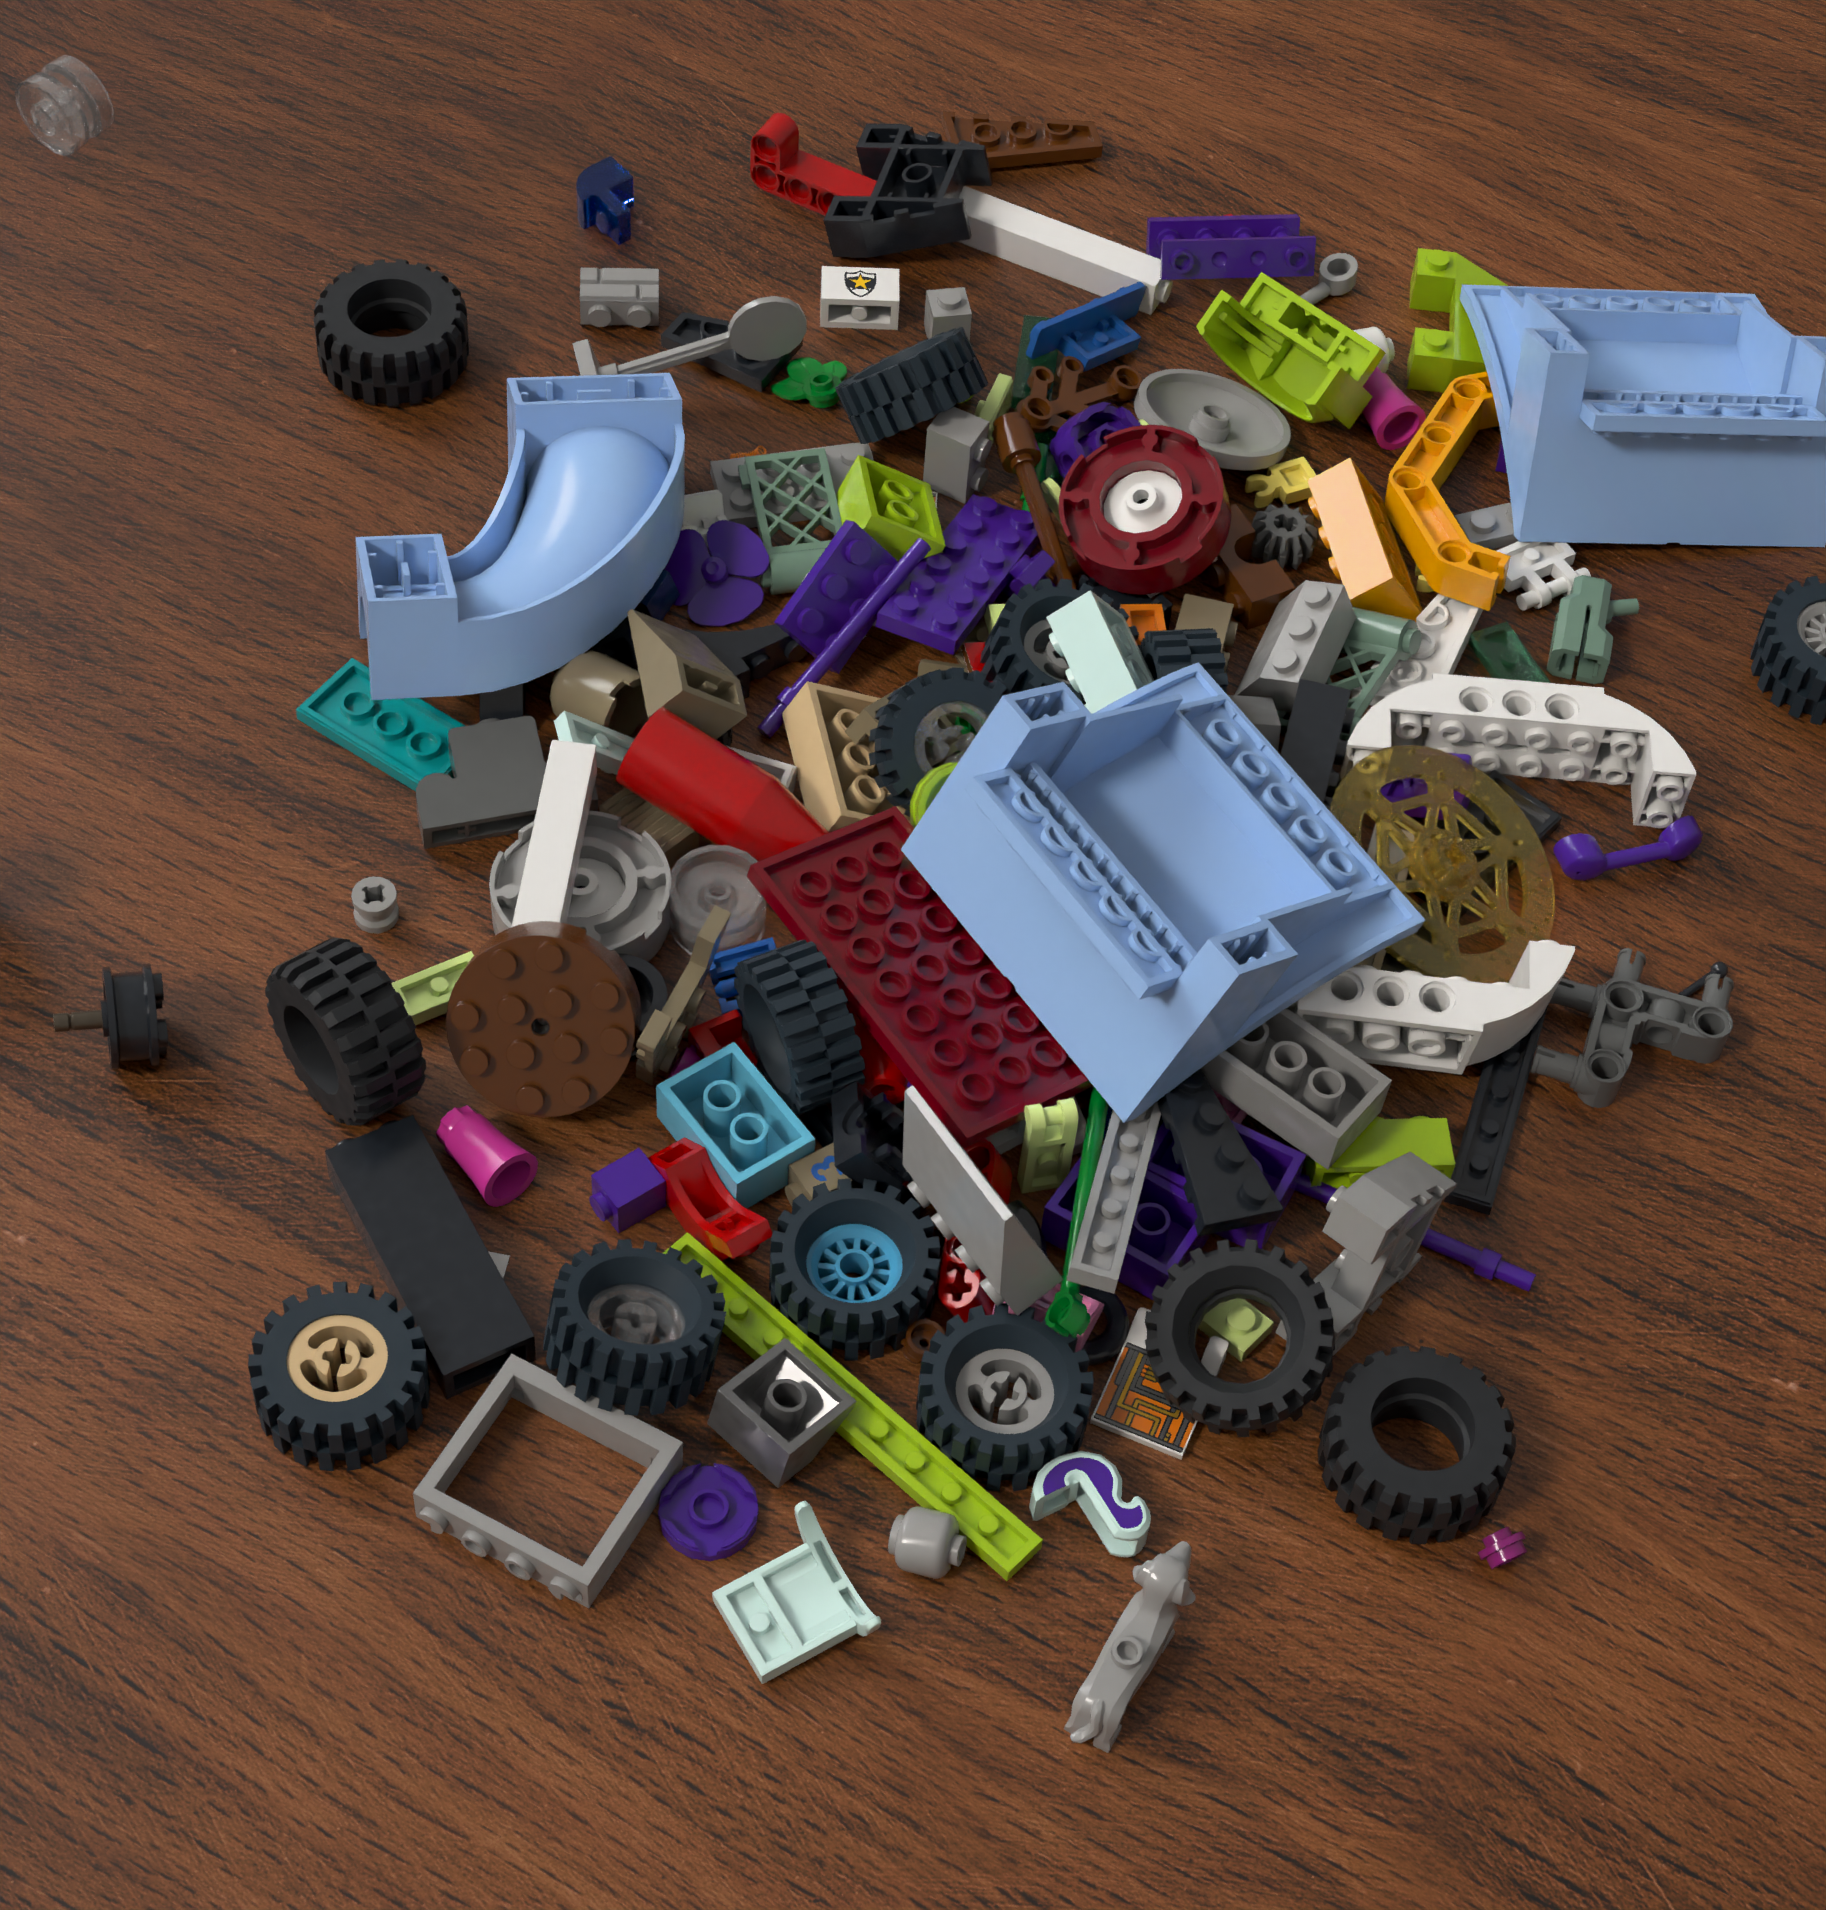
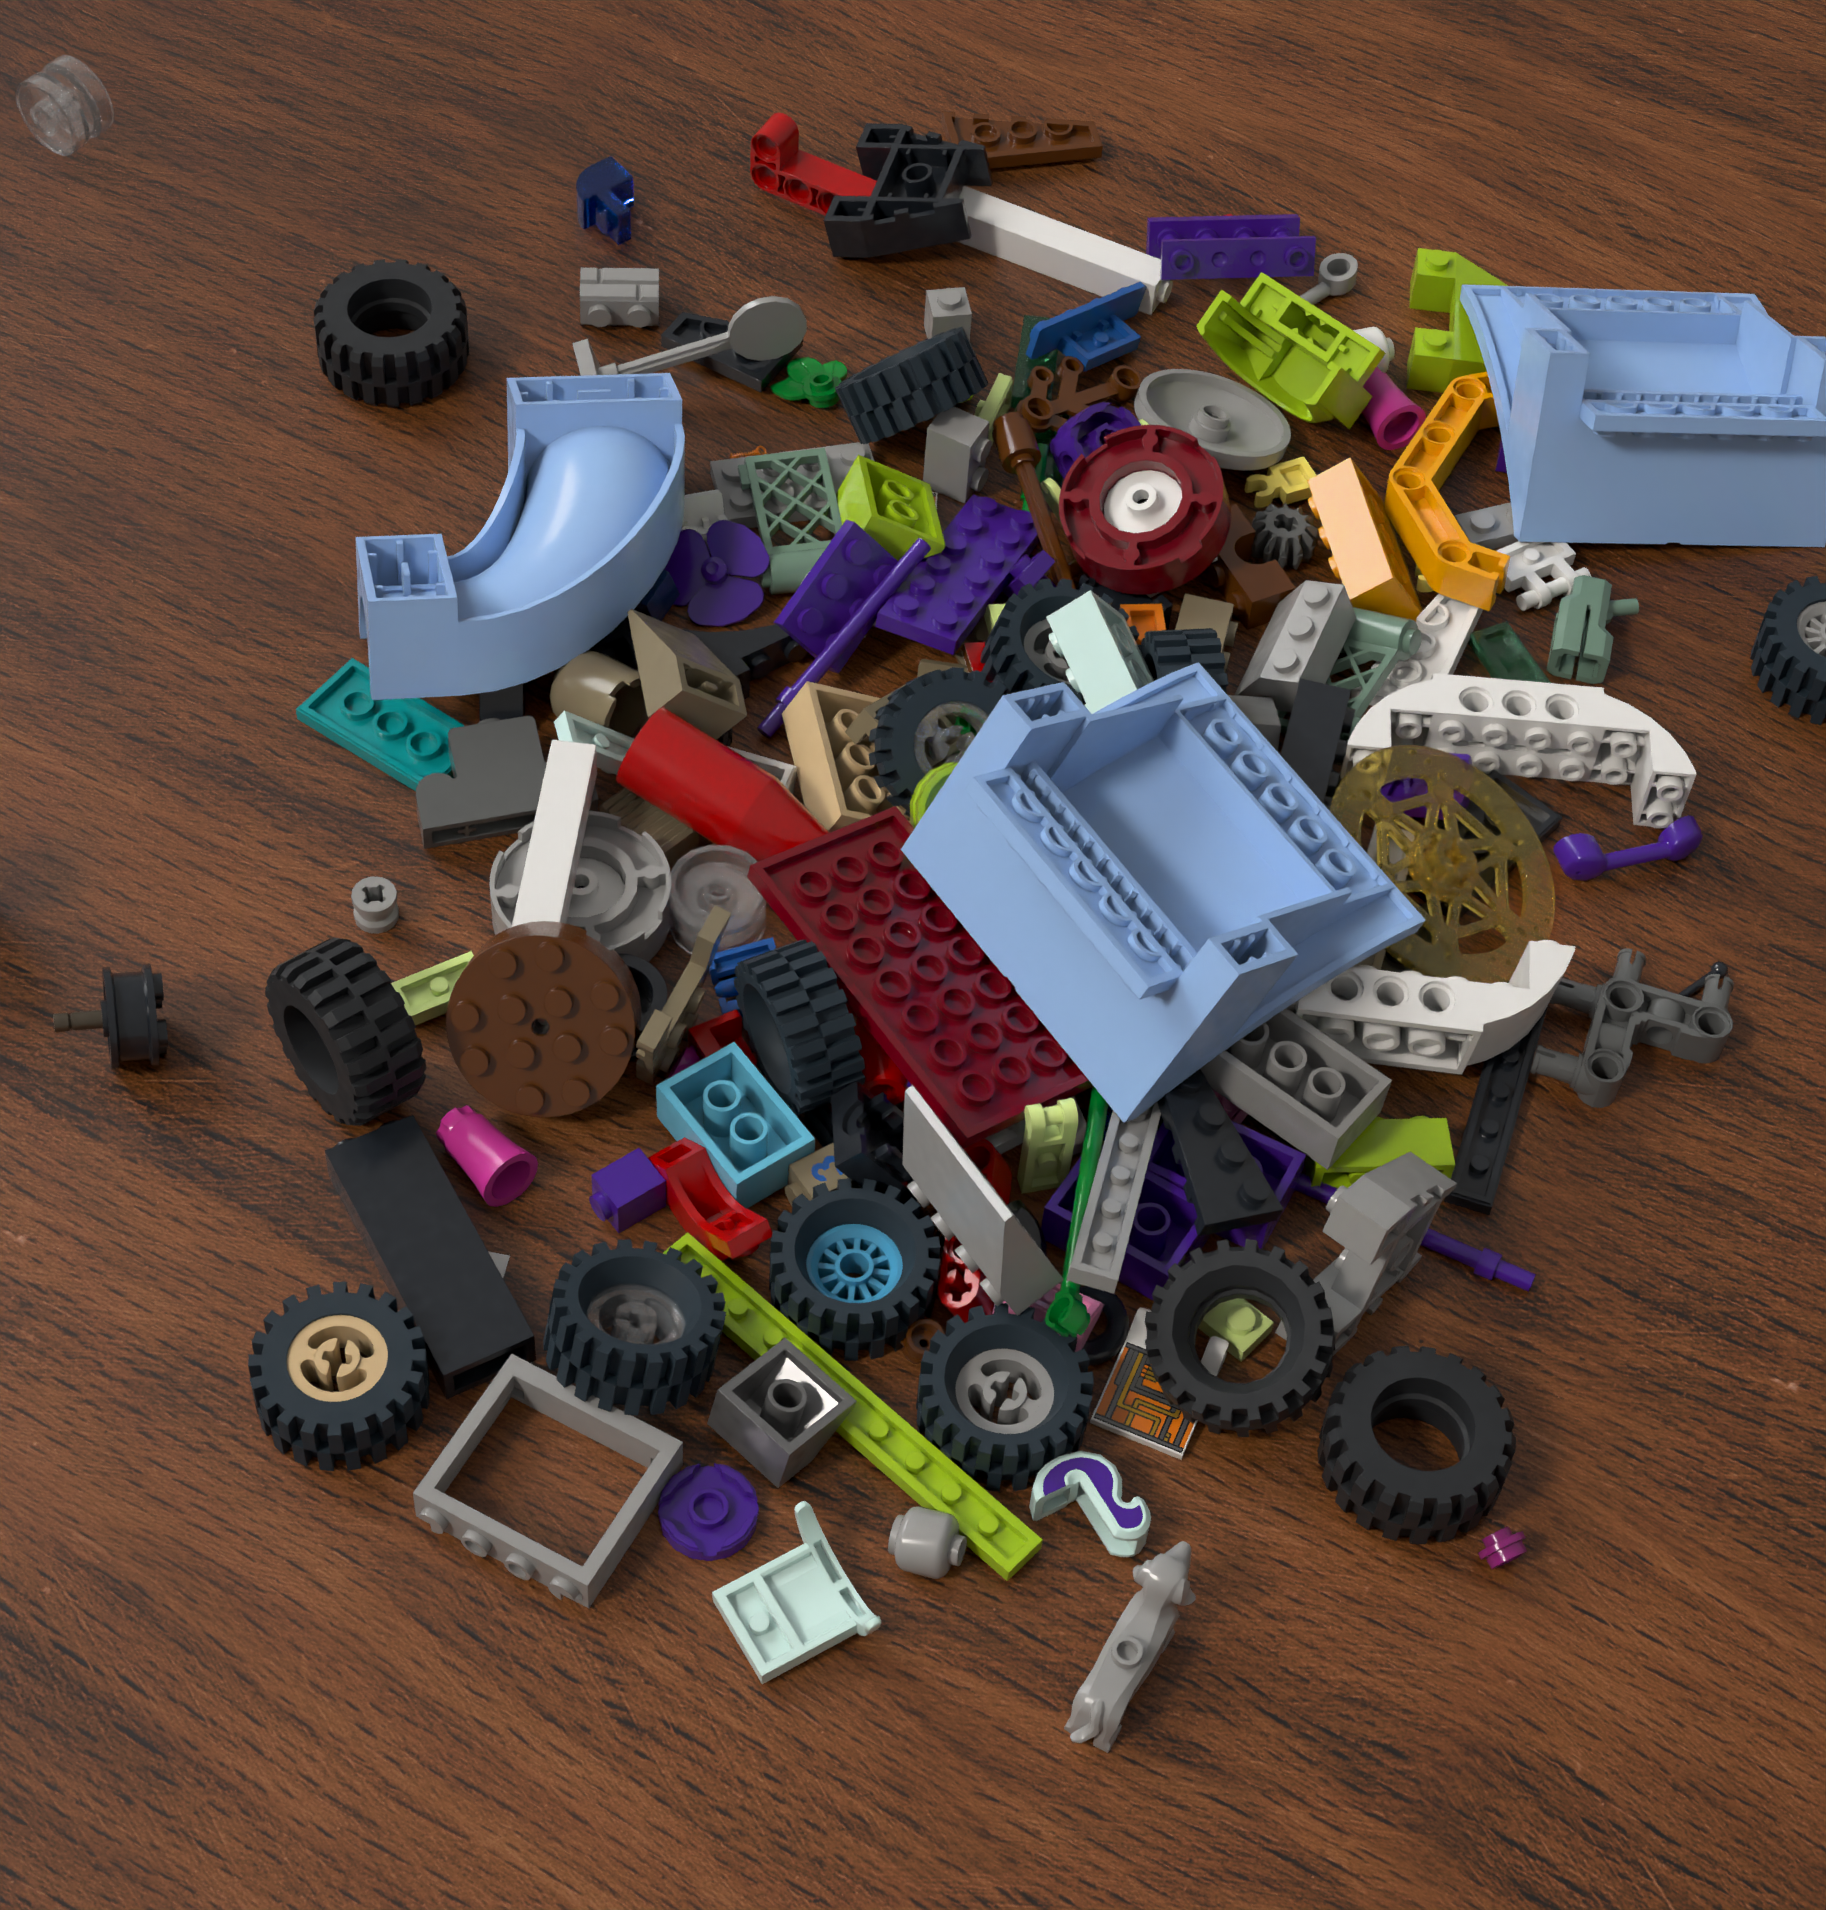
(859, 298): white brick -> none

